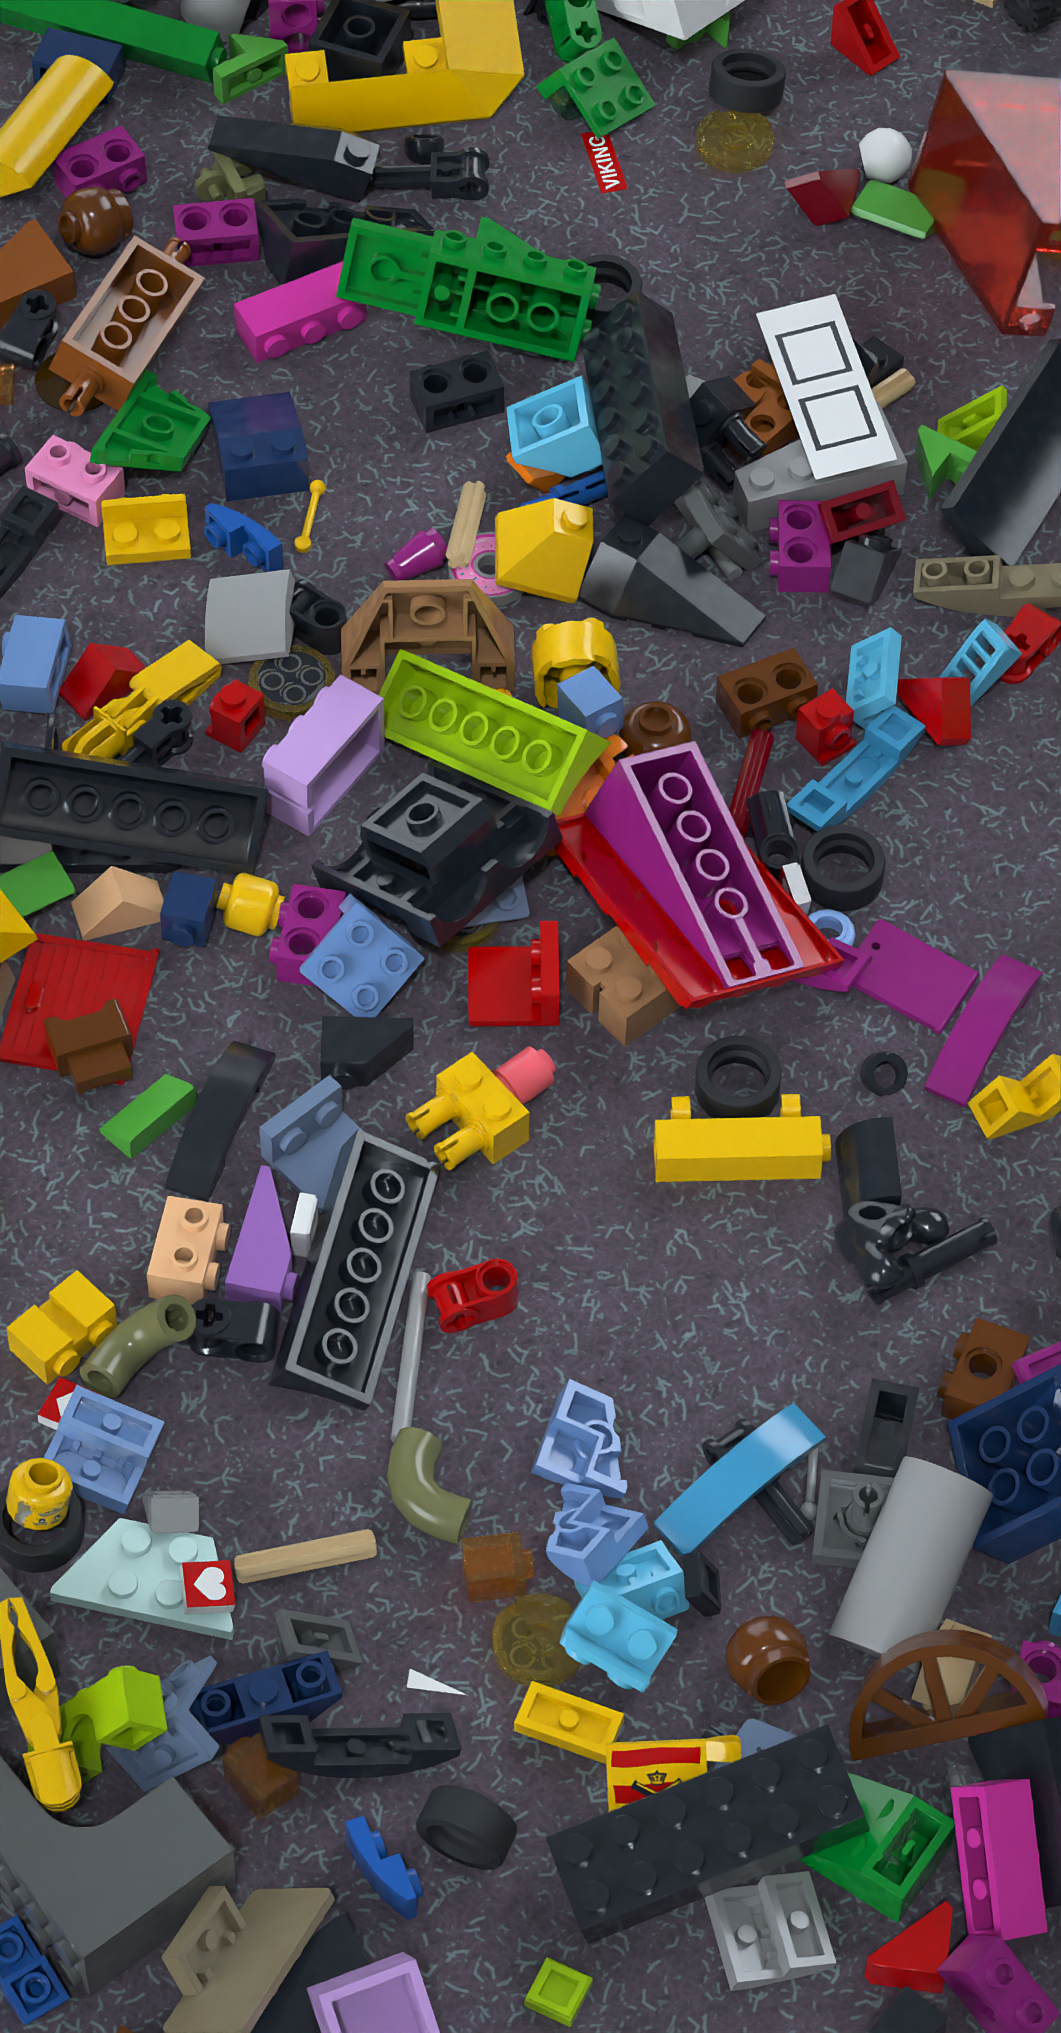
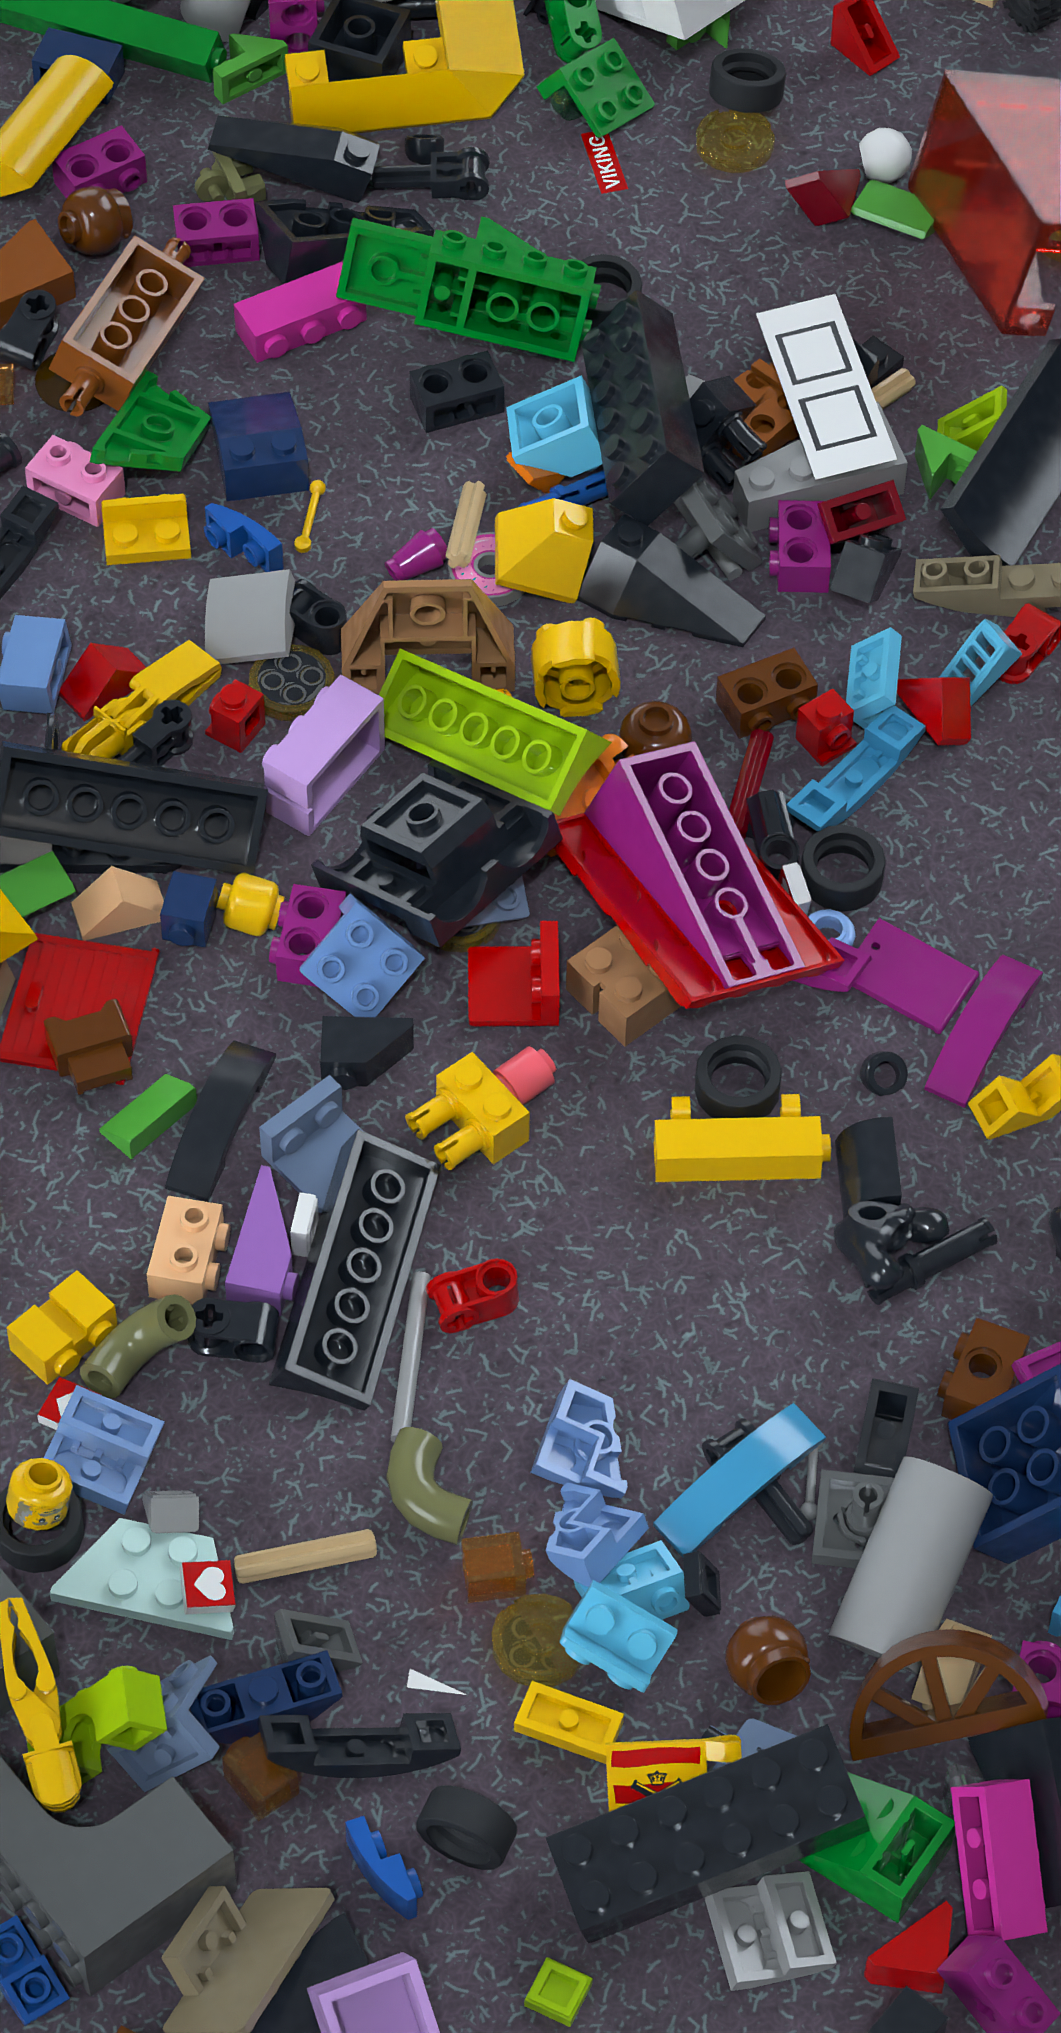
(590, 703): medium blue slope -> none

